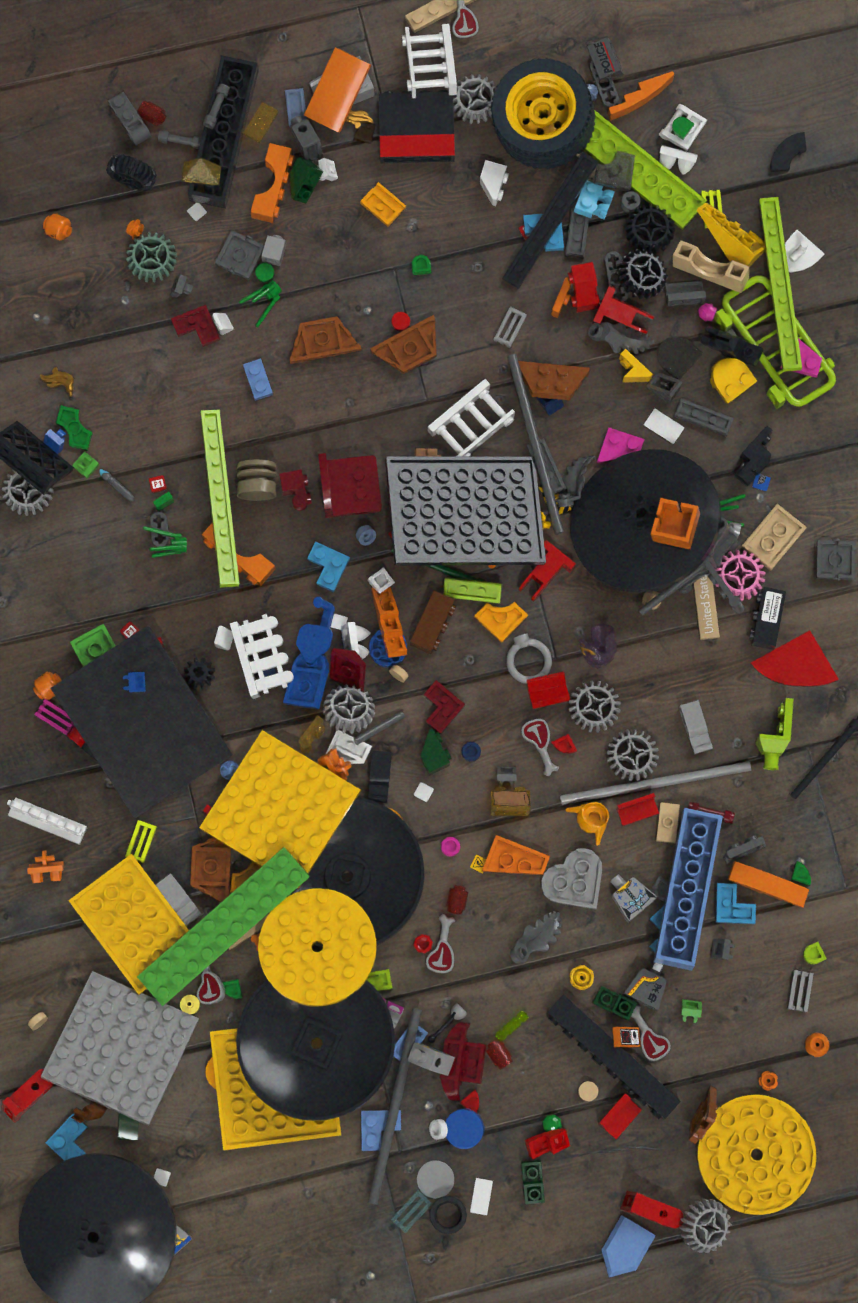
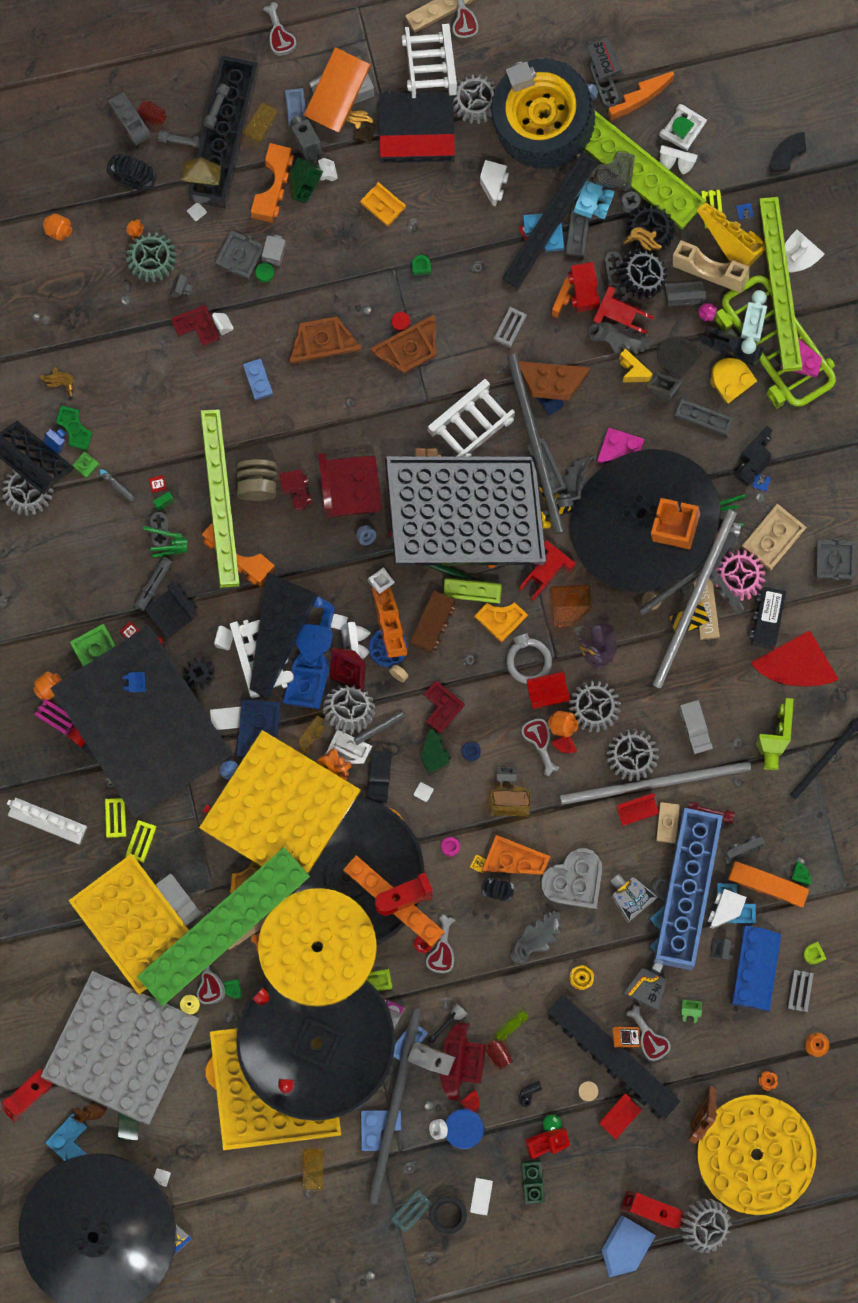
(36, 870): orange hips -> none
(37, 1021): tan tile -> none
(116, 834): none -> neon yellow tile
(141, 603): none -> dark grey pin
(172, 610): none -> black bracket
(211, 868): dark orange wing -> none
(226, 718): none -> white sticker
(253, 719): none -> dark blue plate
(261, 997): none -> red hinge
(270, 291): green plant -> none
(280, 41): none -> light grey piece
(281, 621): none -> black wing
(286, 1085): none -> red hinge
(313, 1169): none -> clear yellow slope
(333, 563): dark azure plate -> none
(408, 894): none -> red piece
(410, 916): none -> orange plate
(435, 1179): light grey sticker -> none
(457, 900): clear red brick -> none
(497, 889): none -> black gear
(521, 76): none -> light grey brick
(527, 1092): none -> black arm
(563, 723): none -> orange head
(570, 604): none -> clear orange slope
(591, 818): light orange piece -> none
(614, 1003): dark green slope -> none
(644, 237): none -> pearl gold piece
(664, 426): white sticker -> none
(694, 598): none -> light grey piece
(699, 618): none -> sticker
(728, 908): none -> white slope
(745, 211): none -> blue sticker
(753, 322): none -> light aqua plate
(756, 968): none -> blue slope

